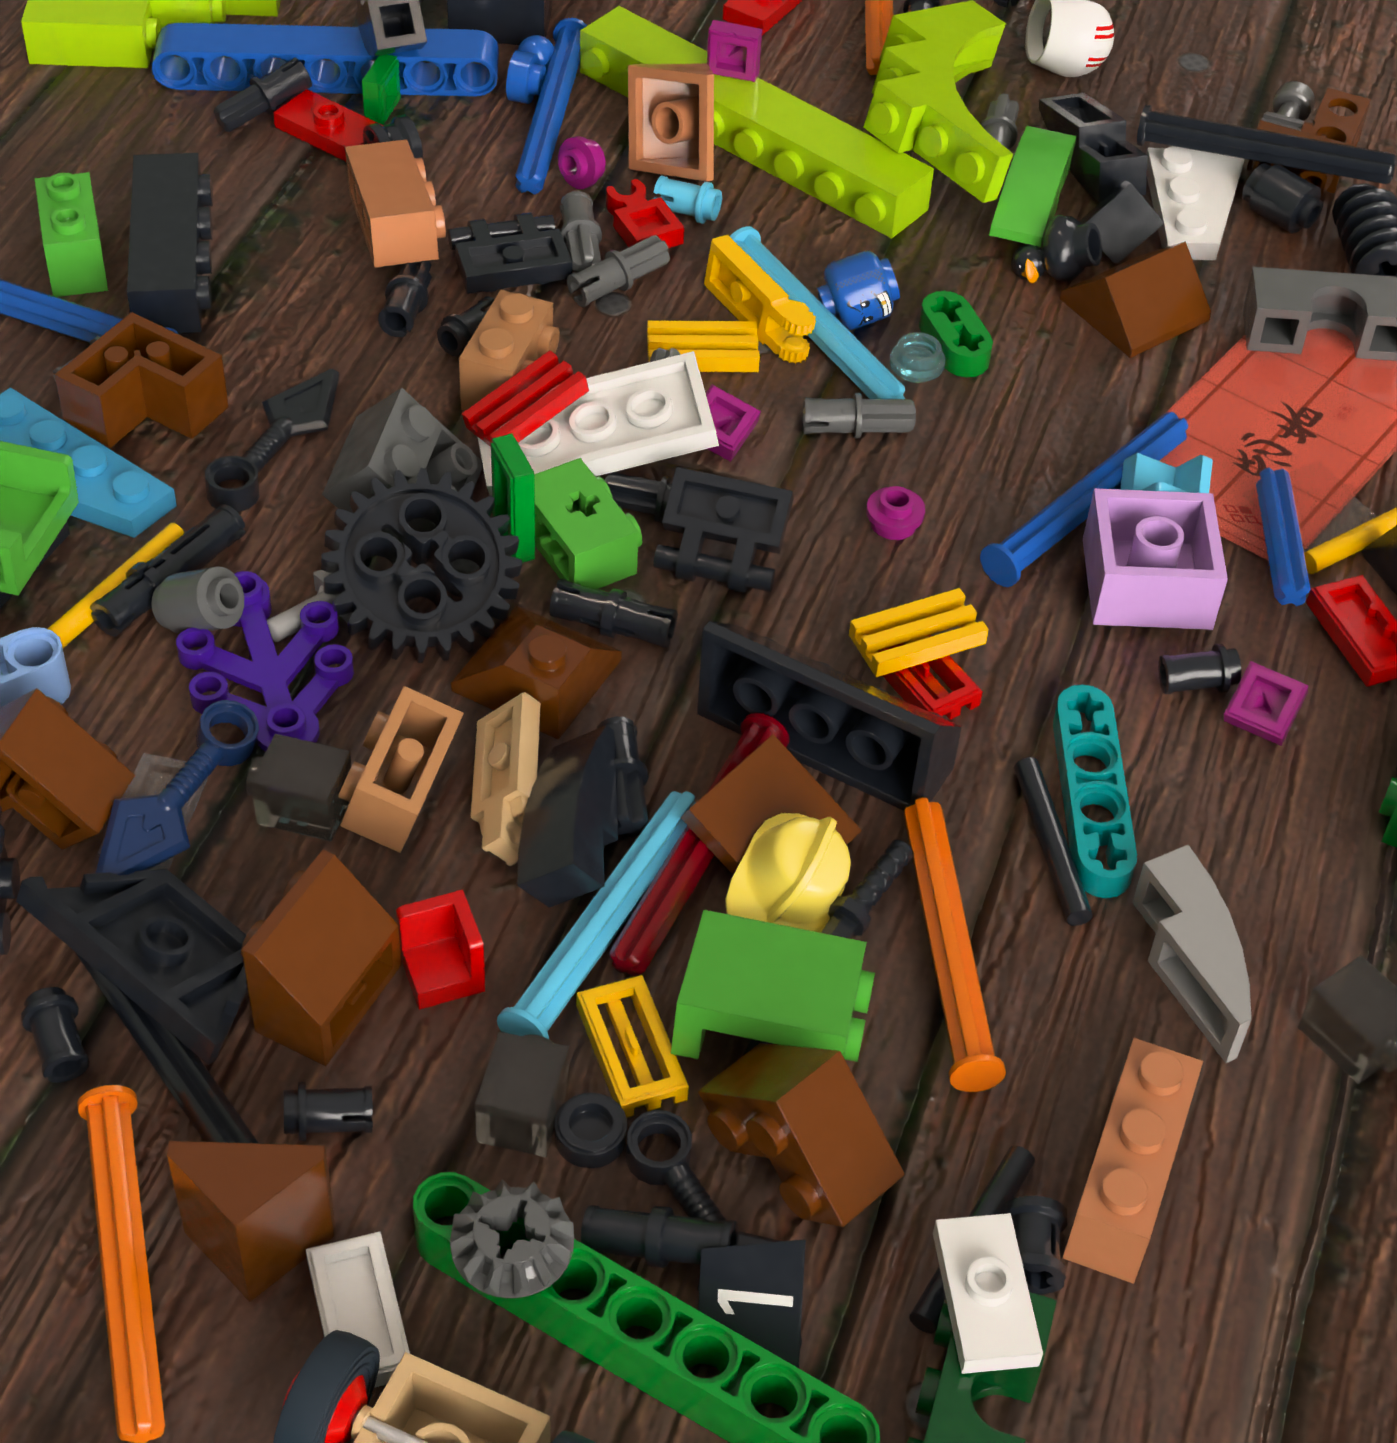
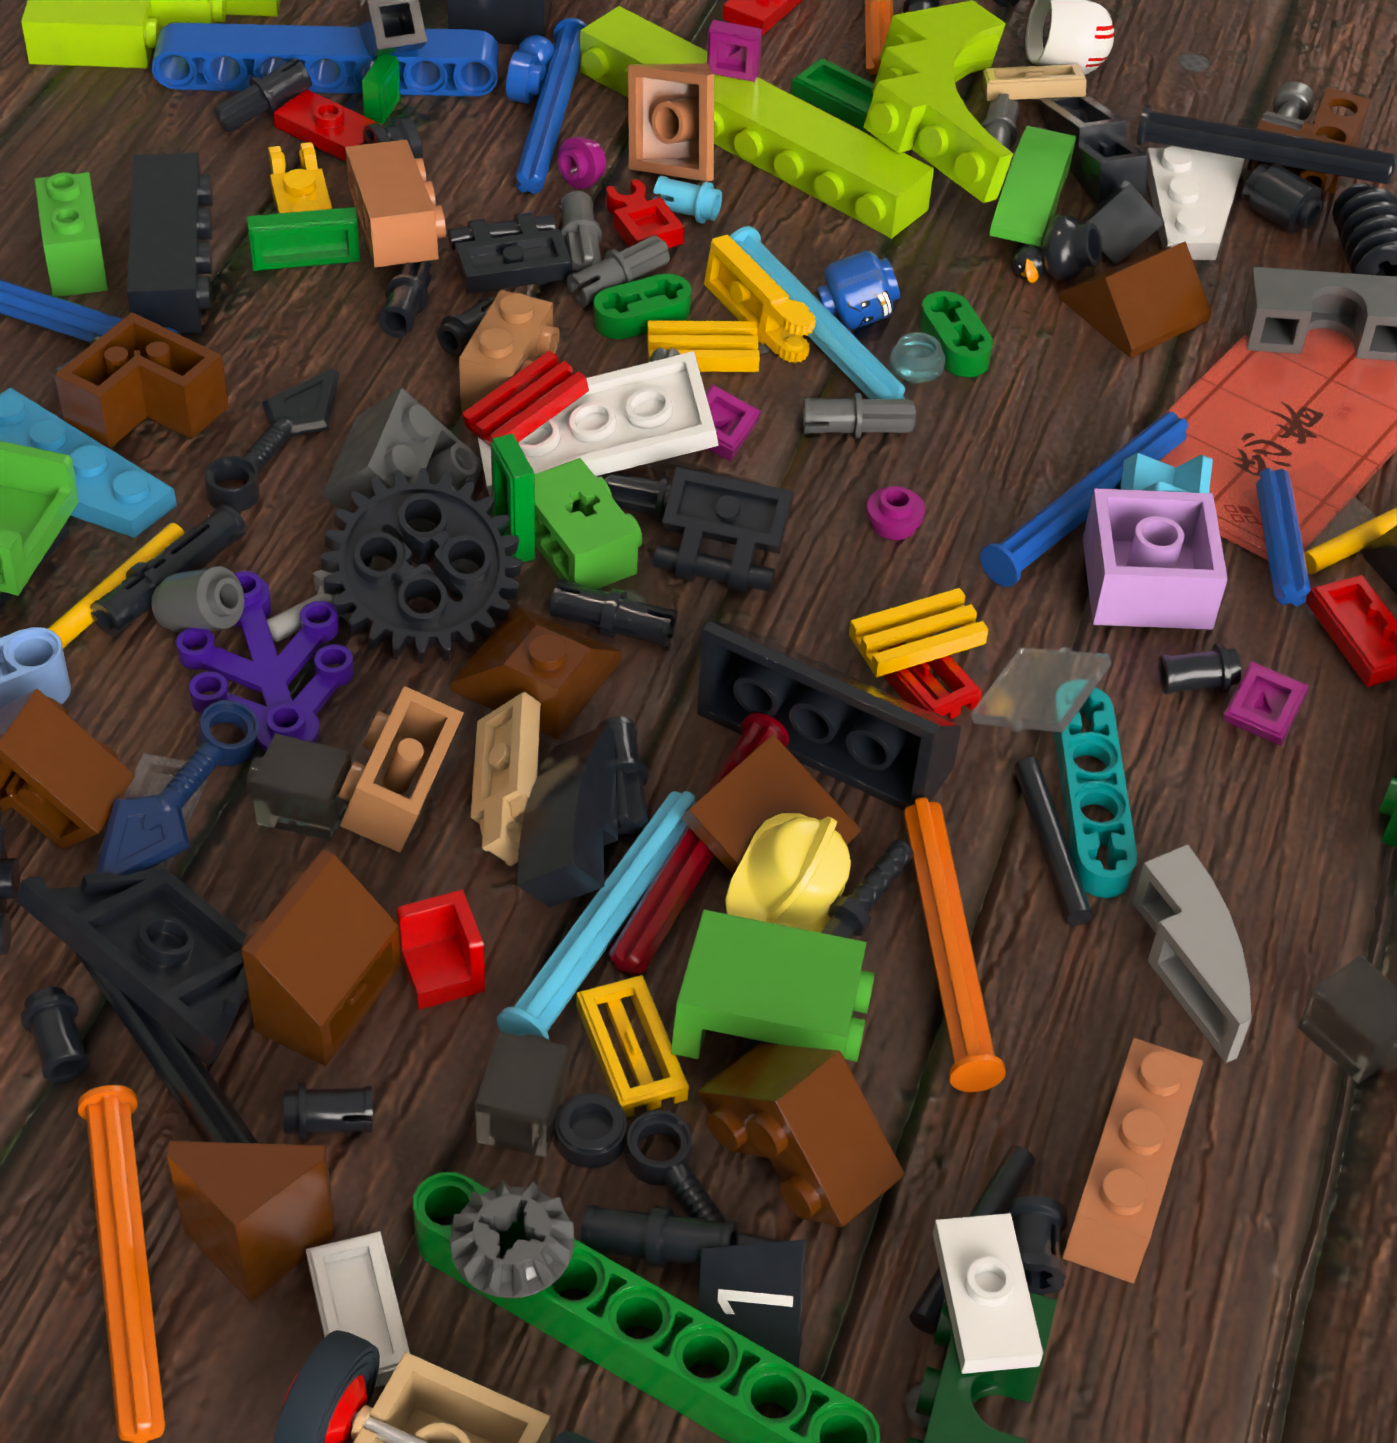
(299, 188): none -> yellow hinge
(303, 238): none -> green tile
(628, 307): none -> green beam
(835, 91): none -> green tile
(1034, 82): none -> tan tile
(1041, 689): none -> clear piece

